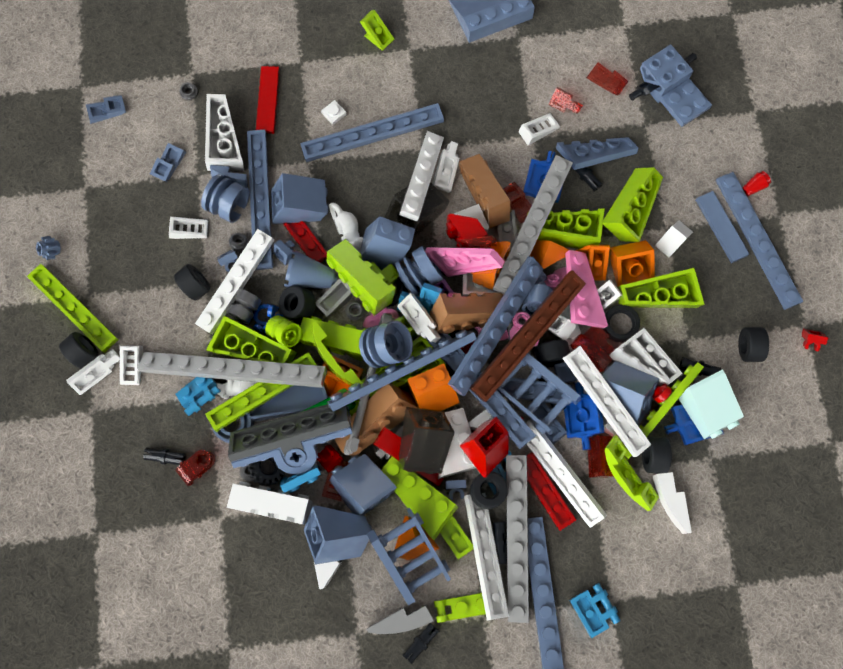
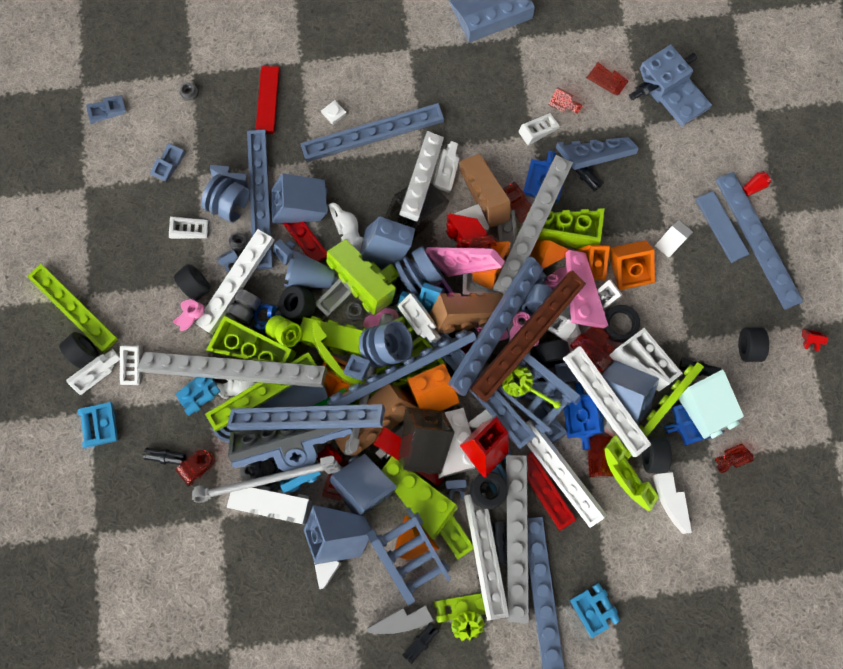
(48, 247): sand blue gear -> none
(104, 425): none -> dark azure plate
(191, 311): none -> bright pink plate
(221, 135): white wedge -> none
(307, 417): none -> sand blue plate
(329, 464): none -> light grey hinge
(357, 367): none -> sand blue tile
(376, 30): lime slope -> none
(459, 625): none -> lime gear
(526, 382): none -> lime gear
(556, 404): none -> lime hinge
(633, 205): lime wedge -> none
(661, 393): red tile -> none
(663, 291): lime wedge -> none
(734, 456): none -> clear red plate

